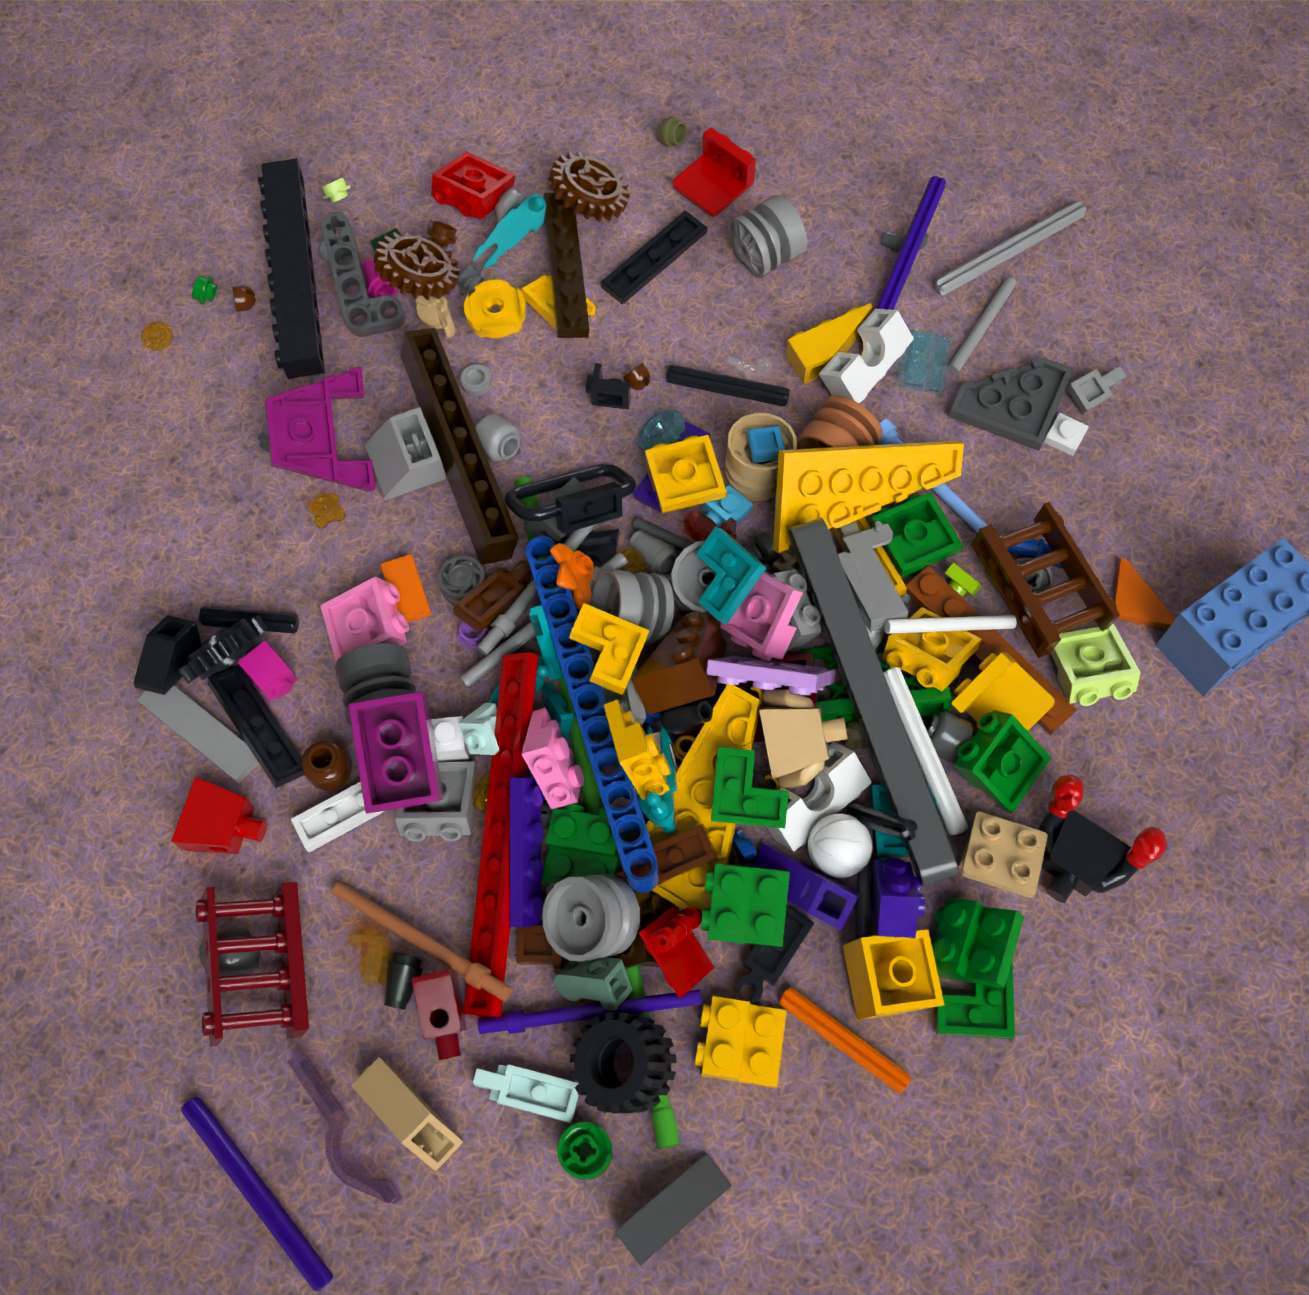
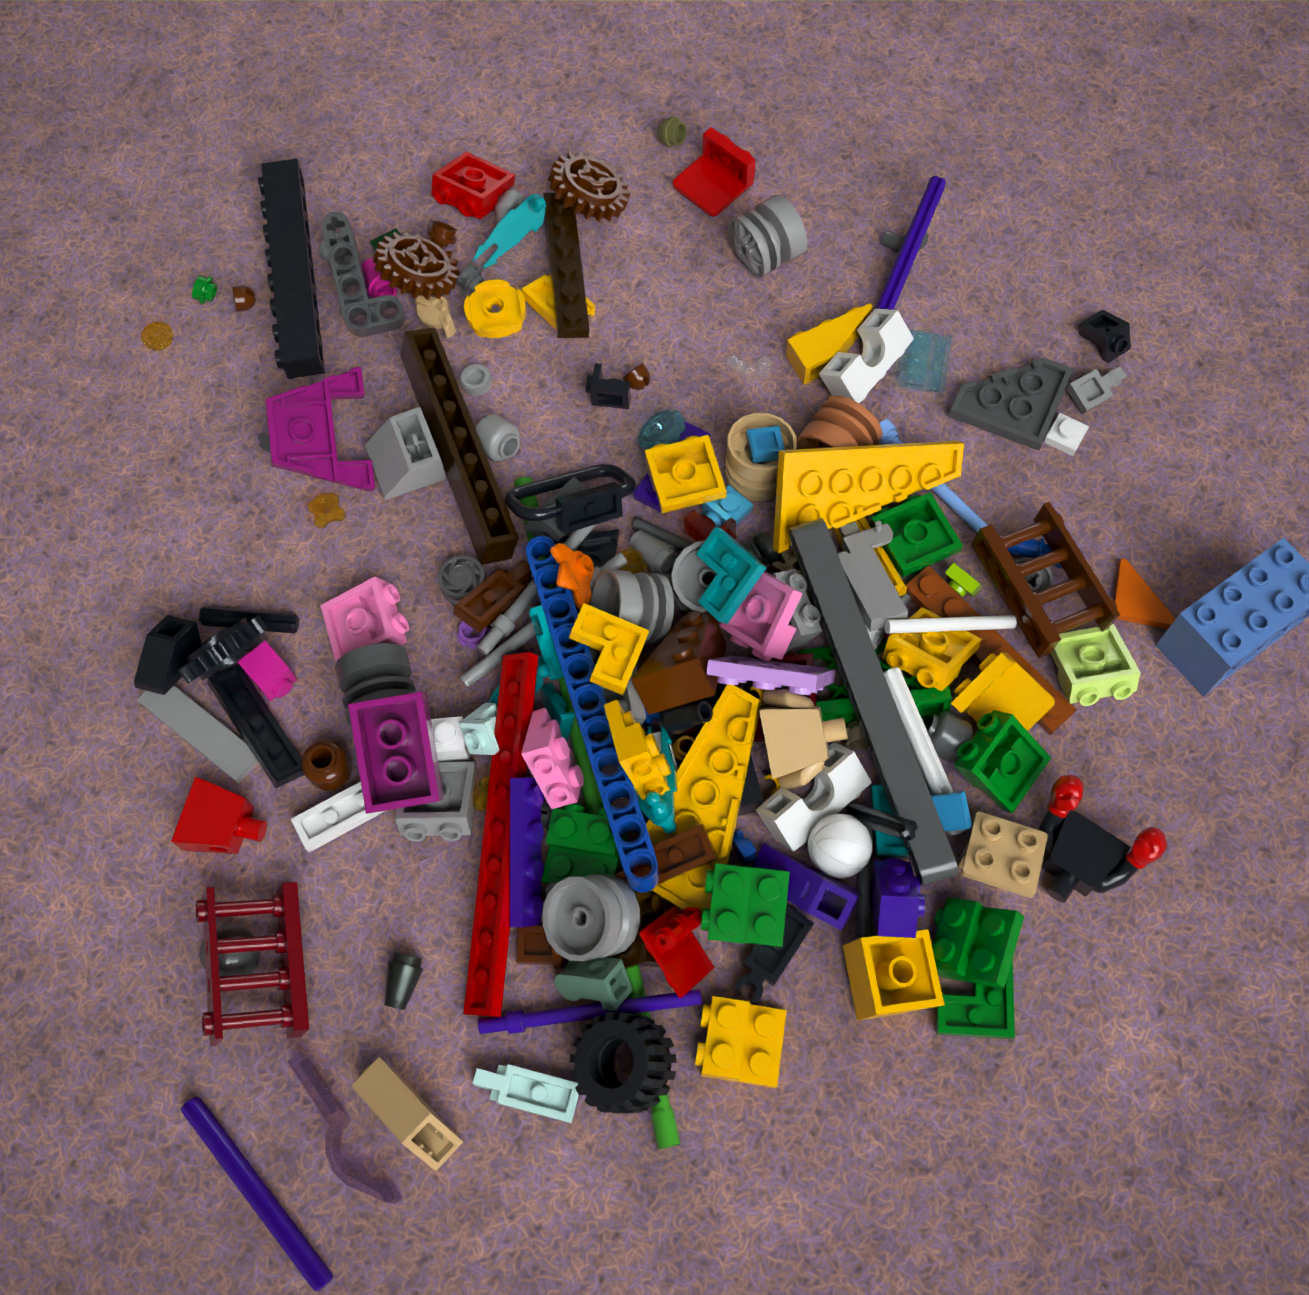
(335, 190): yellowish green plate -> none
(374, 963): clear yellow bracket -> none
(405, 577): orange tile -> none
(435, 993): dark red torso -> none
(474, 974): nougat bar -> none
(585, 1151): green wheel -> none
(653, 257): black tile -> none
(673, 1209): dark grey slope -> none
(727, 385): black axle -> none
(736, 799): green plate -> none
(845, 1040): orange axle -> none
(952, 810): none -> dark azure tile
(982, 325): light grey bar -> none
(1009, 248): light grey axle -> none
(1108, 332): none -> black bracket

